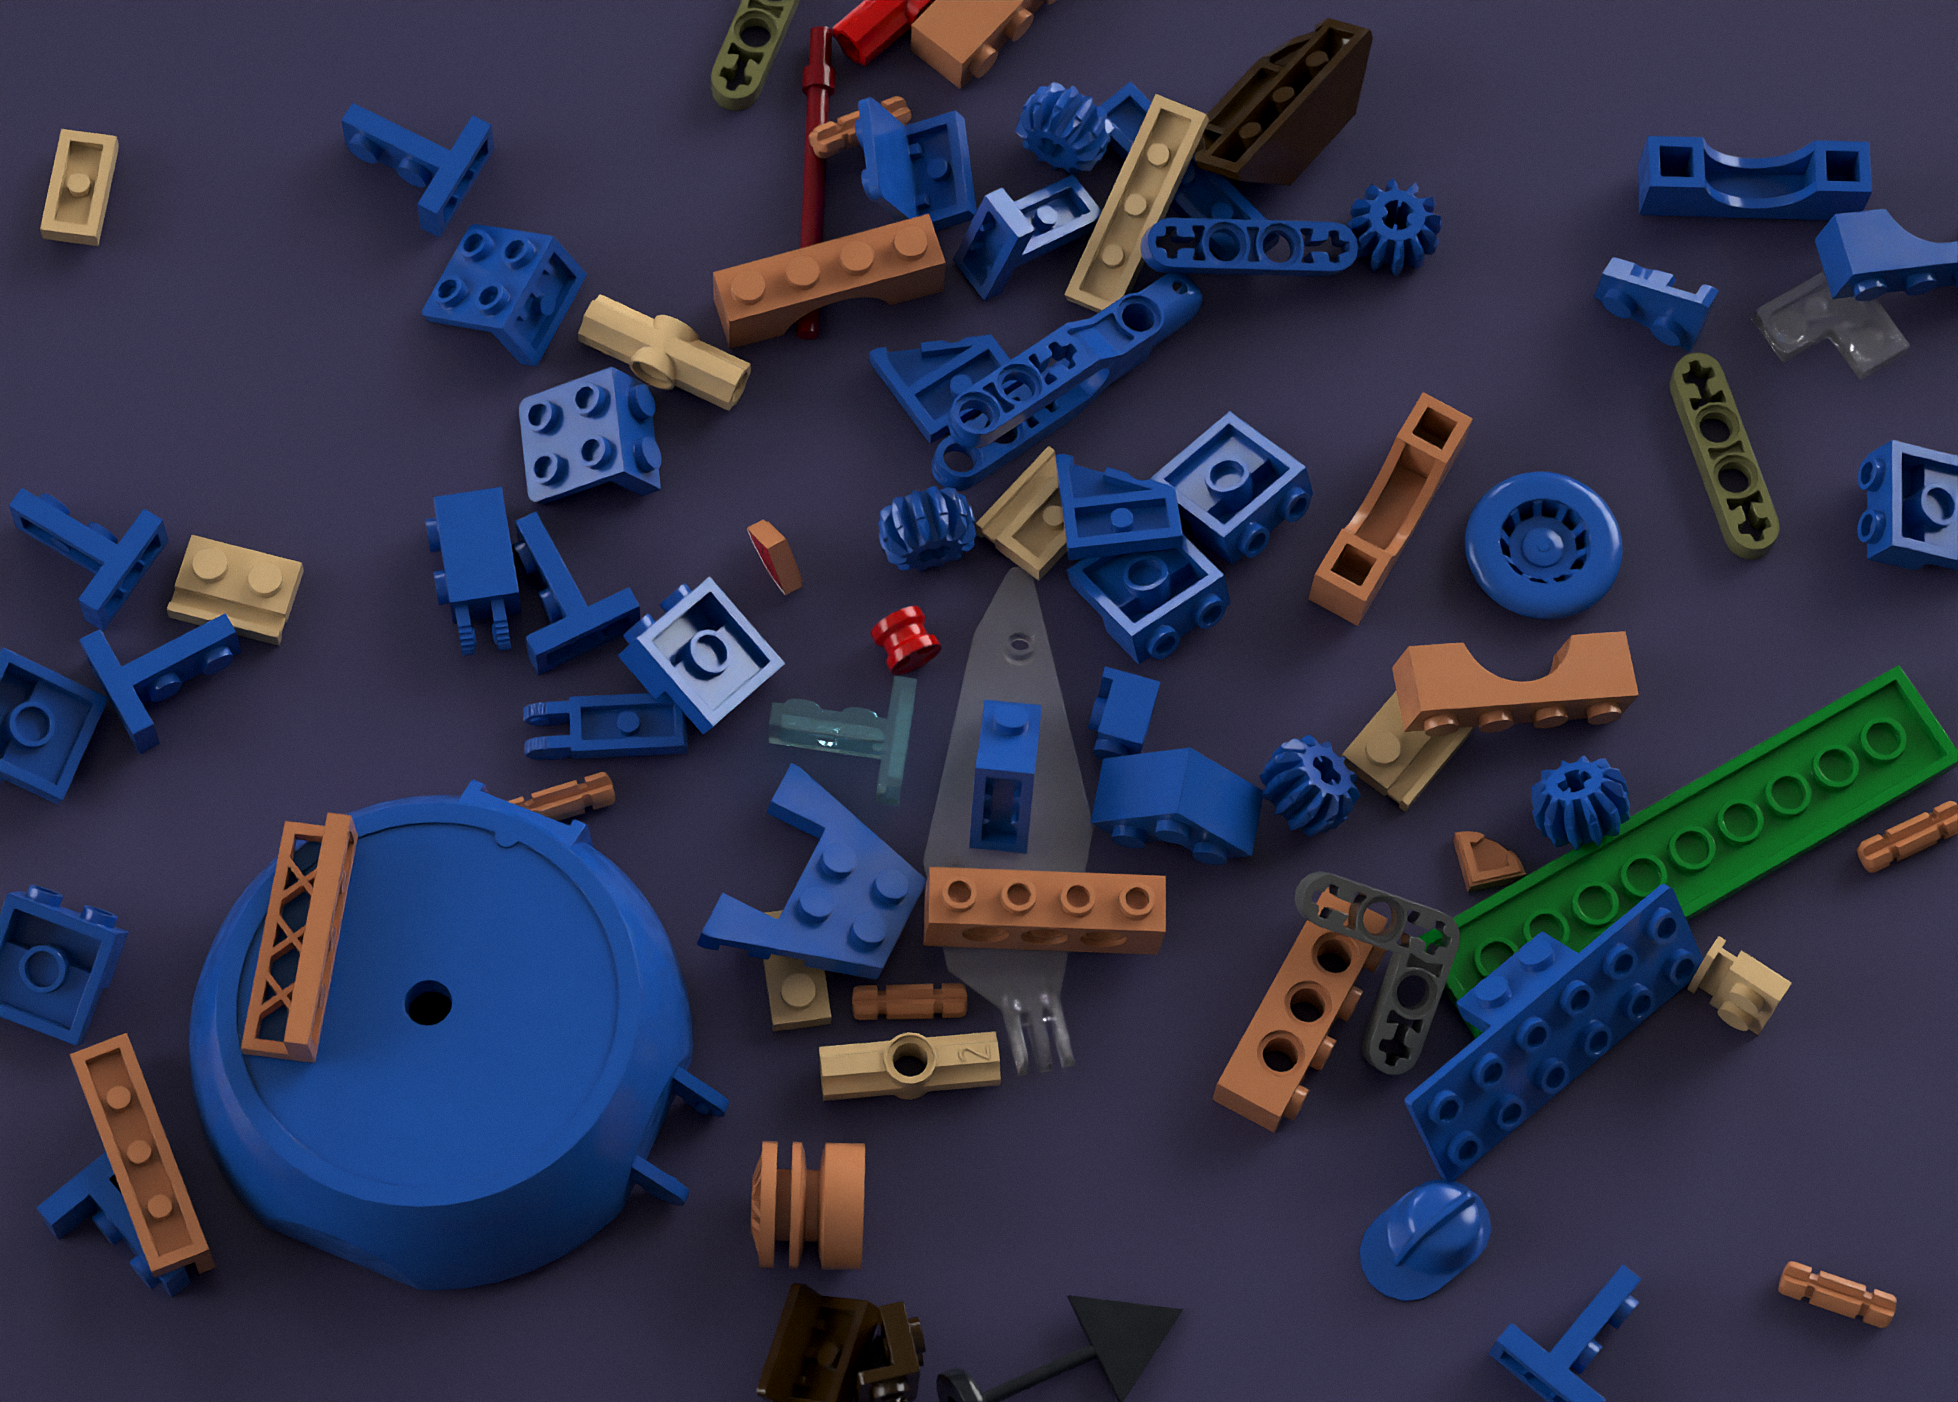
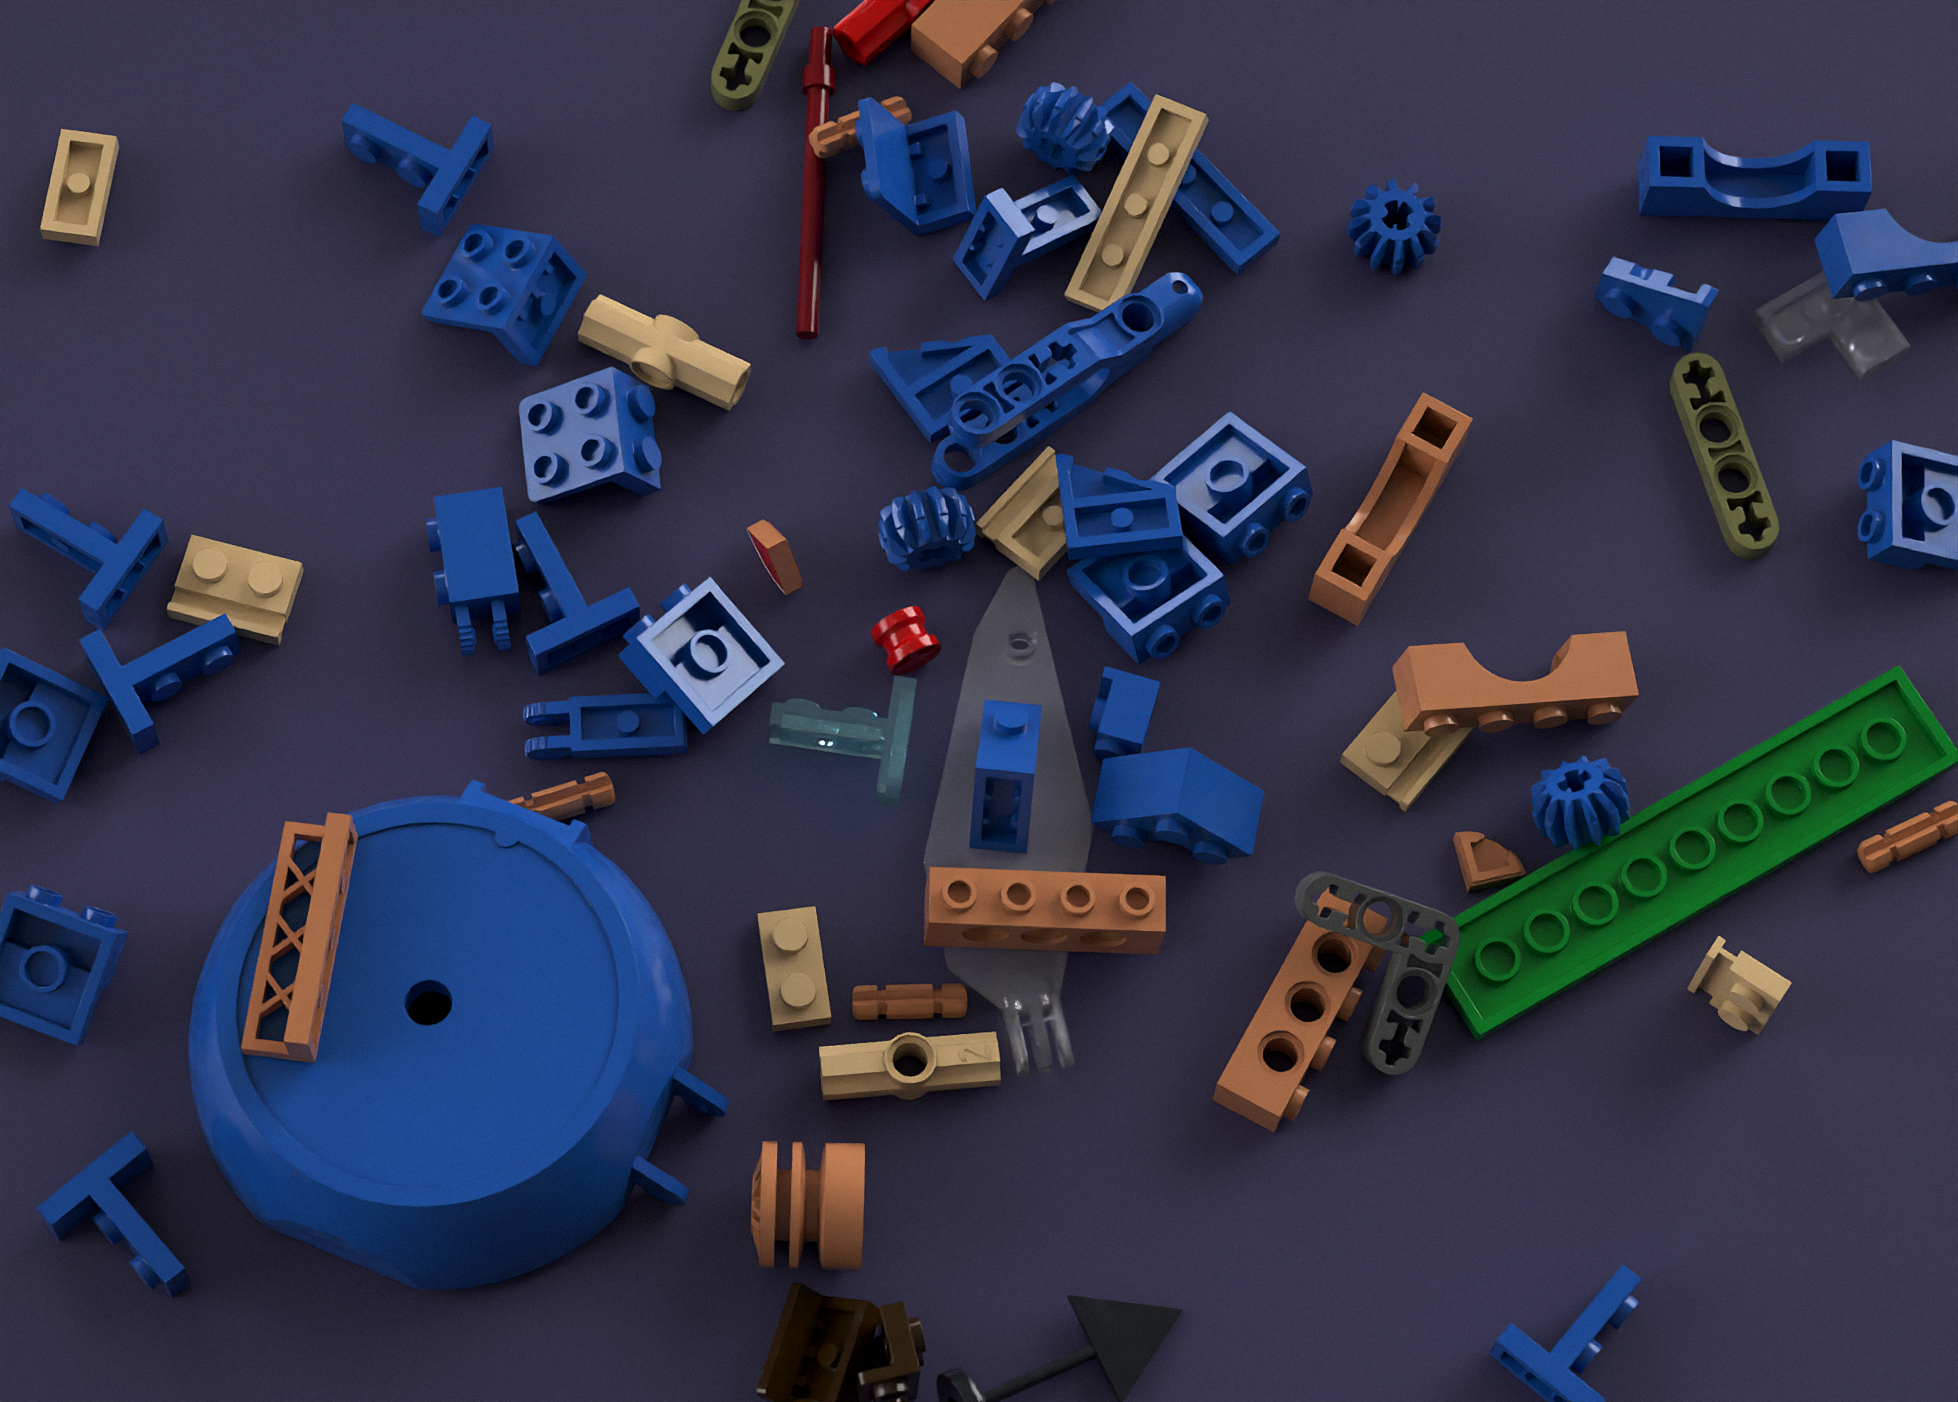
(141, 1157): nougat fence -> none
(846, 901): blue wing -> none
(880, 263): nougat arch -> none
(1249, 247): blue beam -> none
(1287, 106): dark brown wedge -> none
(1309, 785): blue gear -> none
(1425, 1240): blue piece -> none
(1543, 547): blue wheel -> none
(1546, 1023): blue bracket -> none
(1837, 1294): nougat axle -> none

